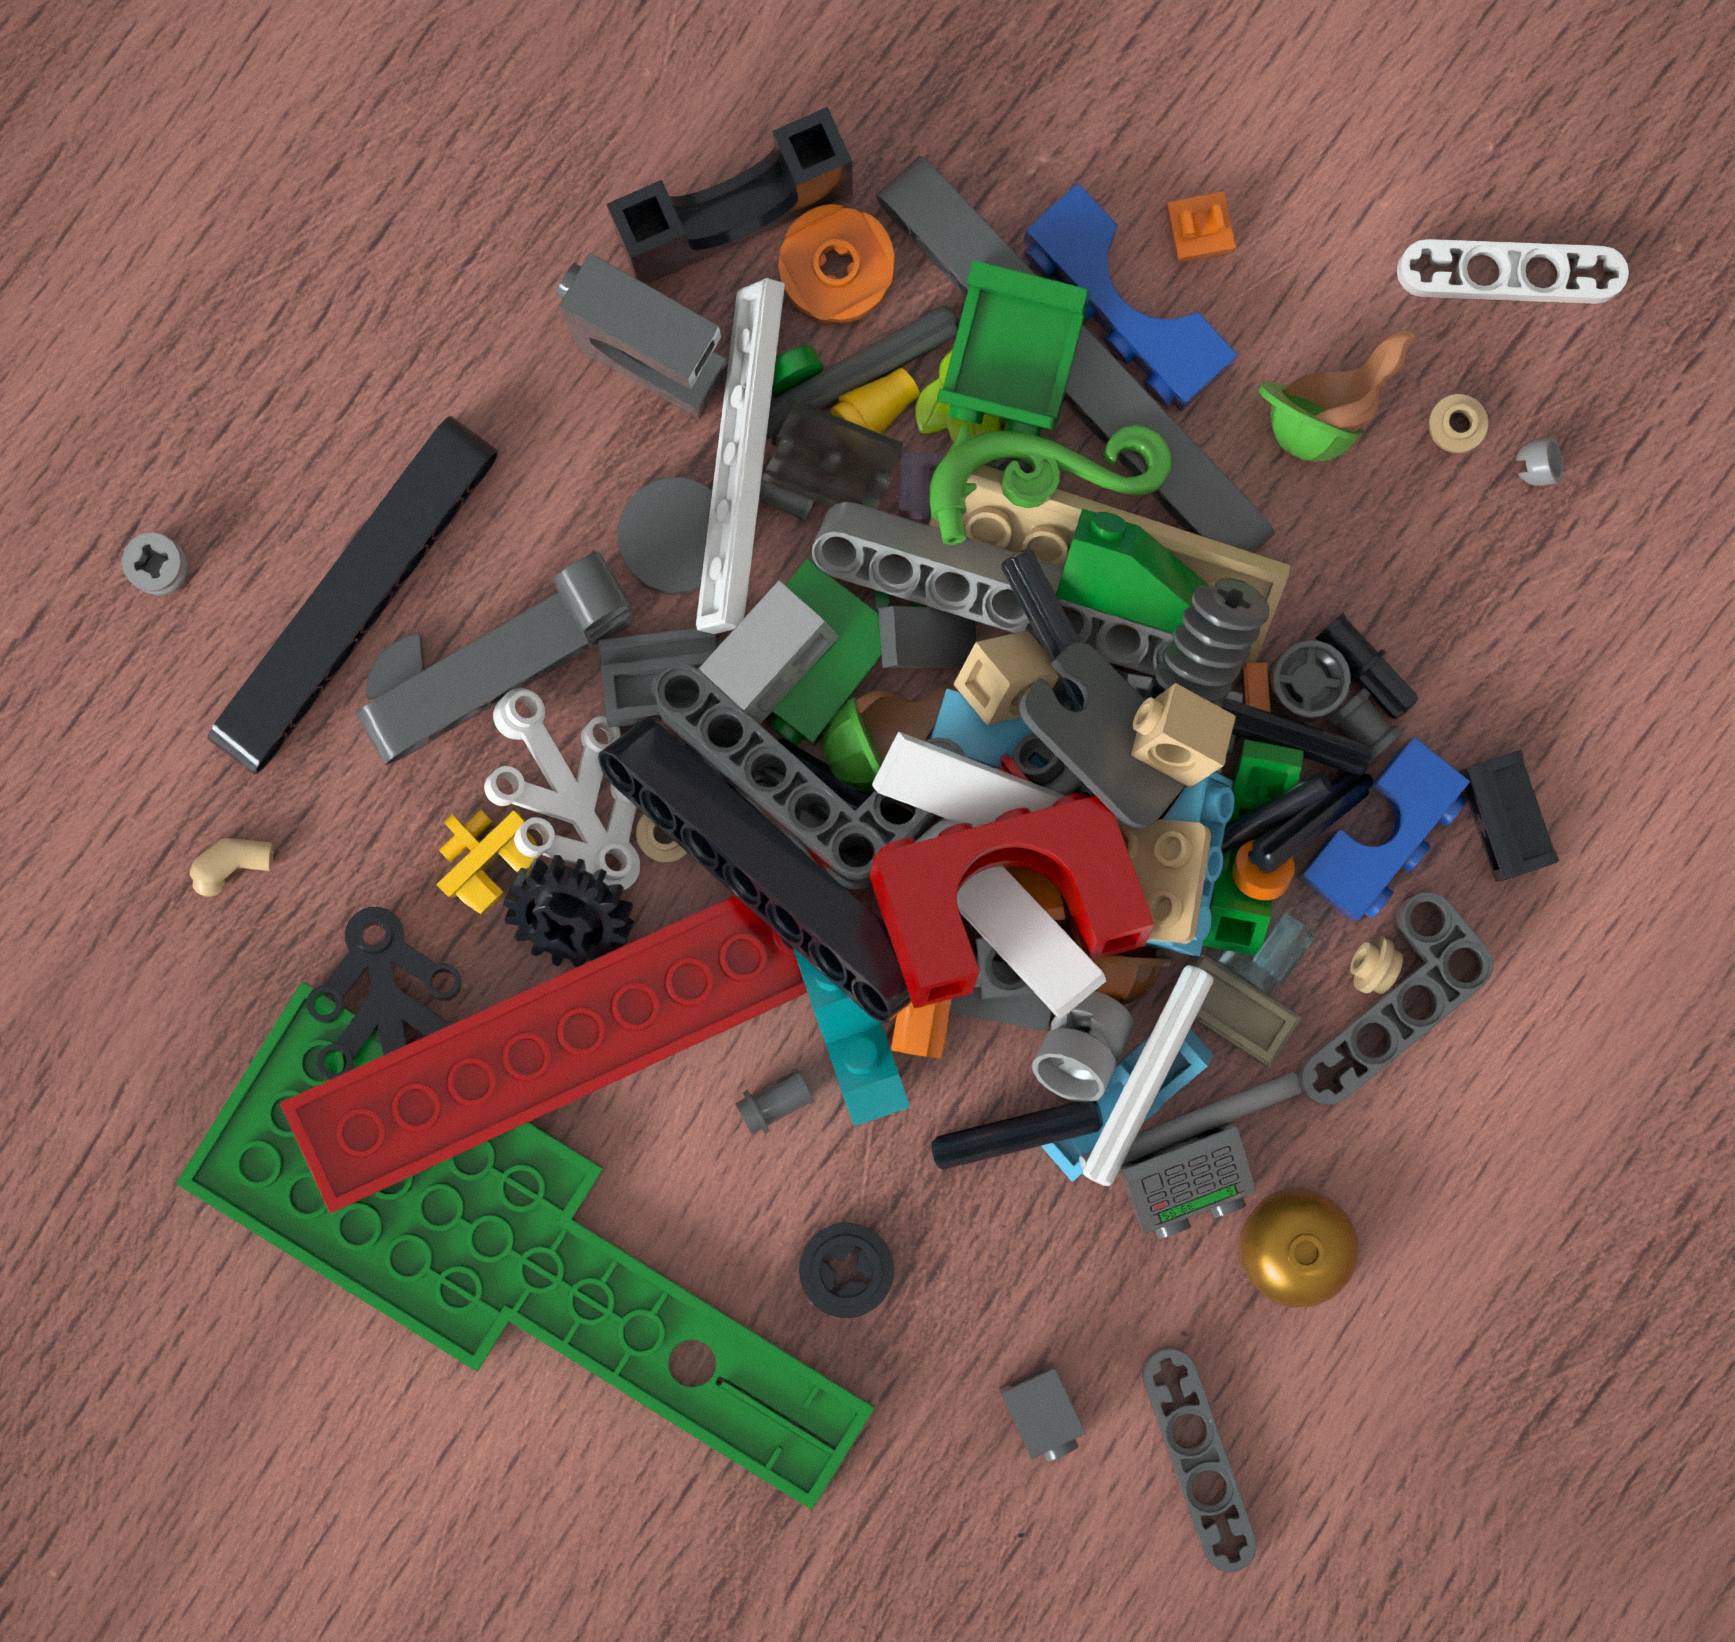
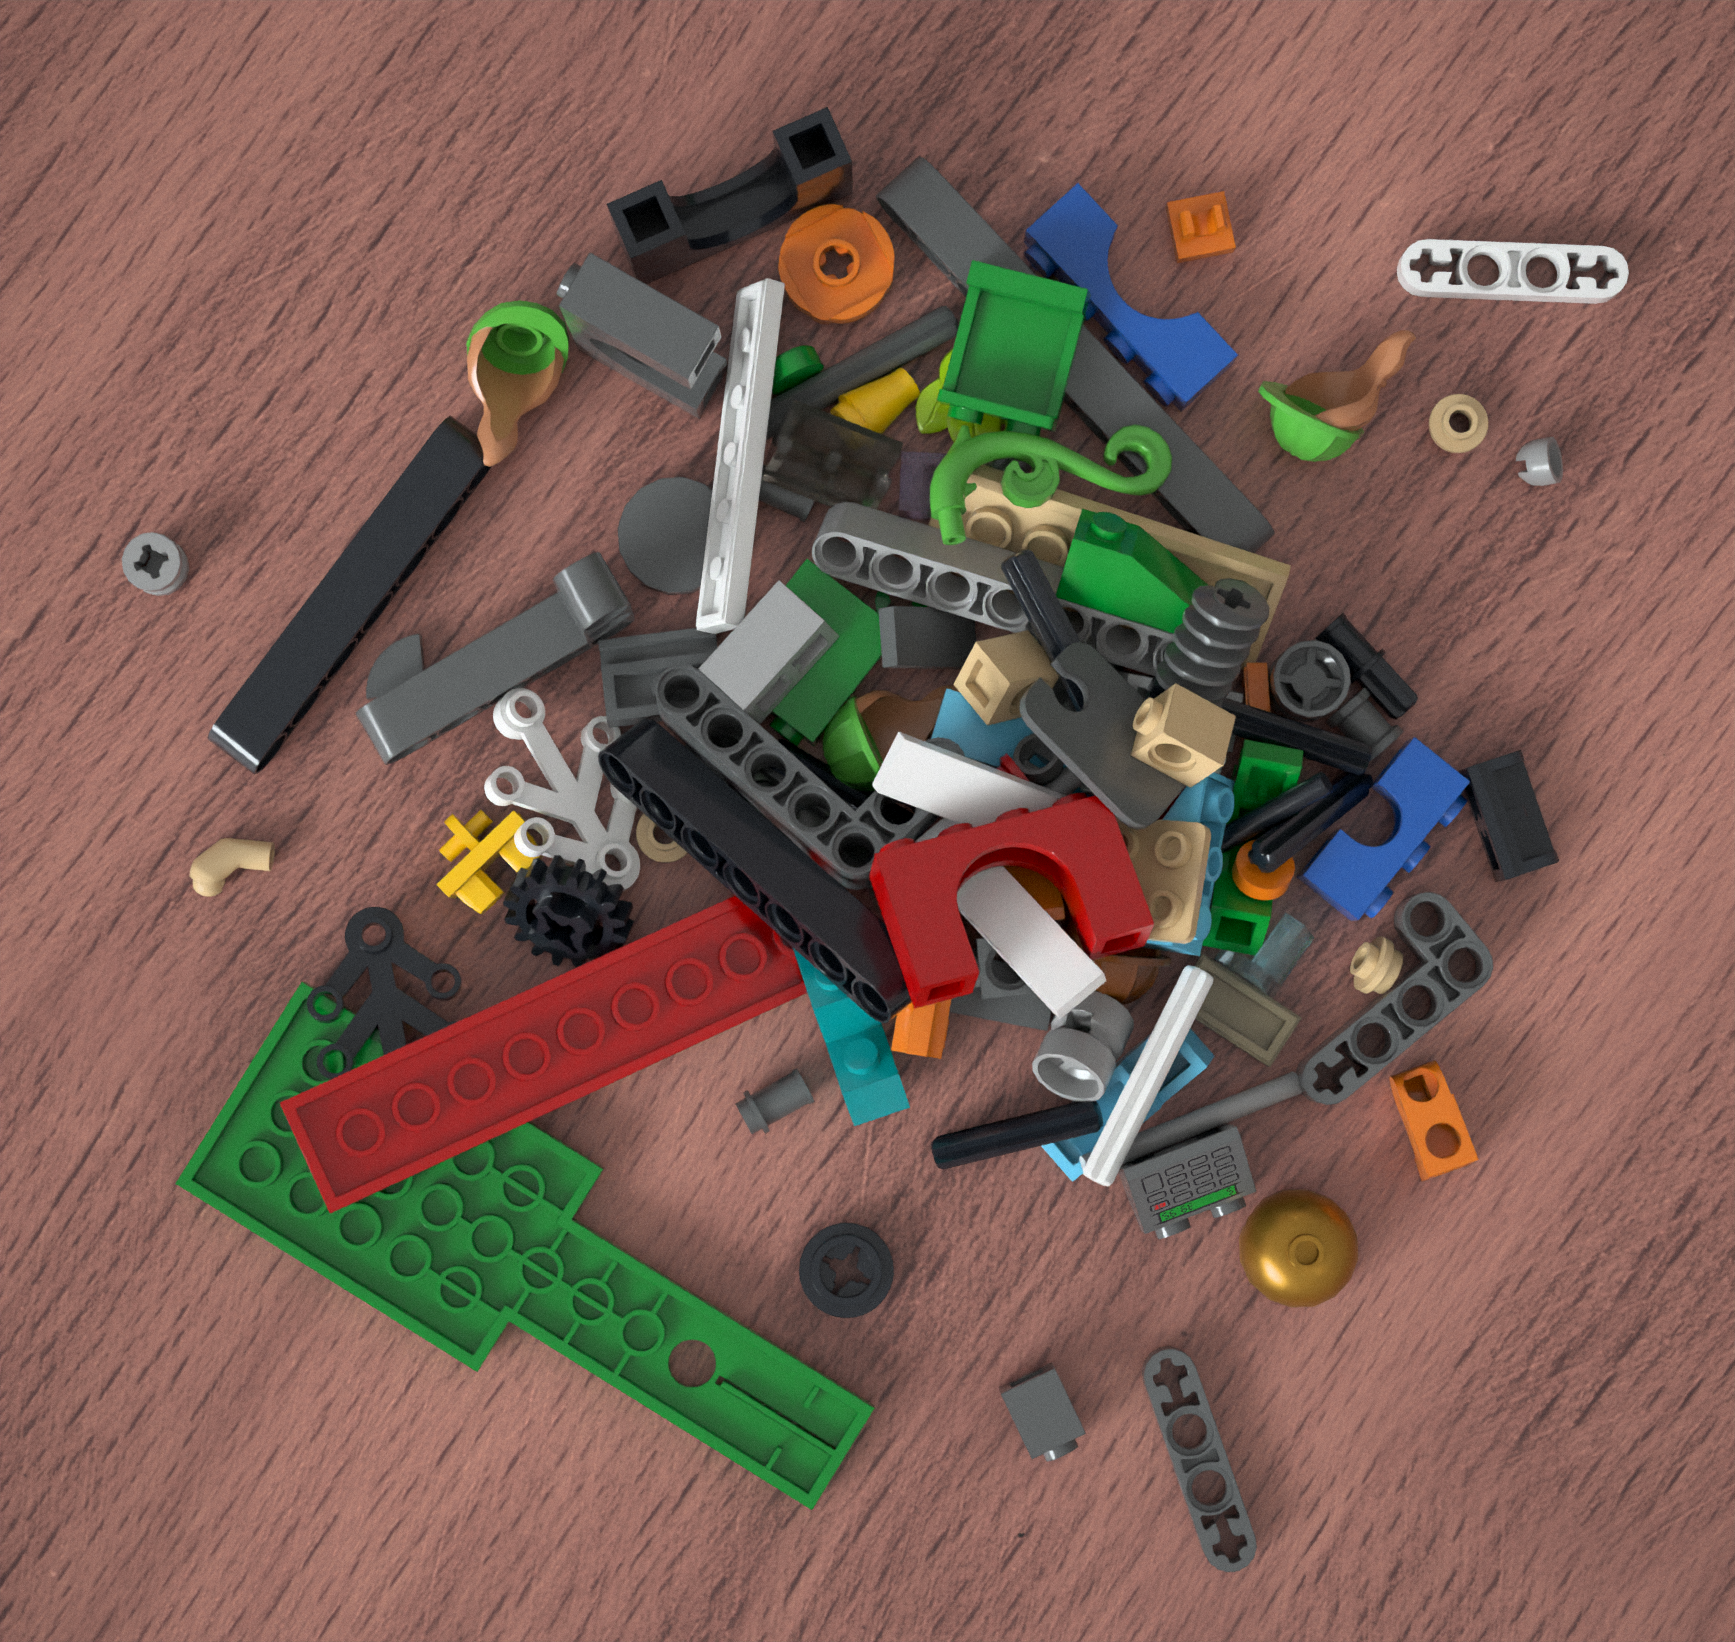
(513, 368): none -> piece
(1432, 1121): none -> orange leg

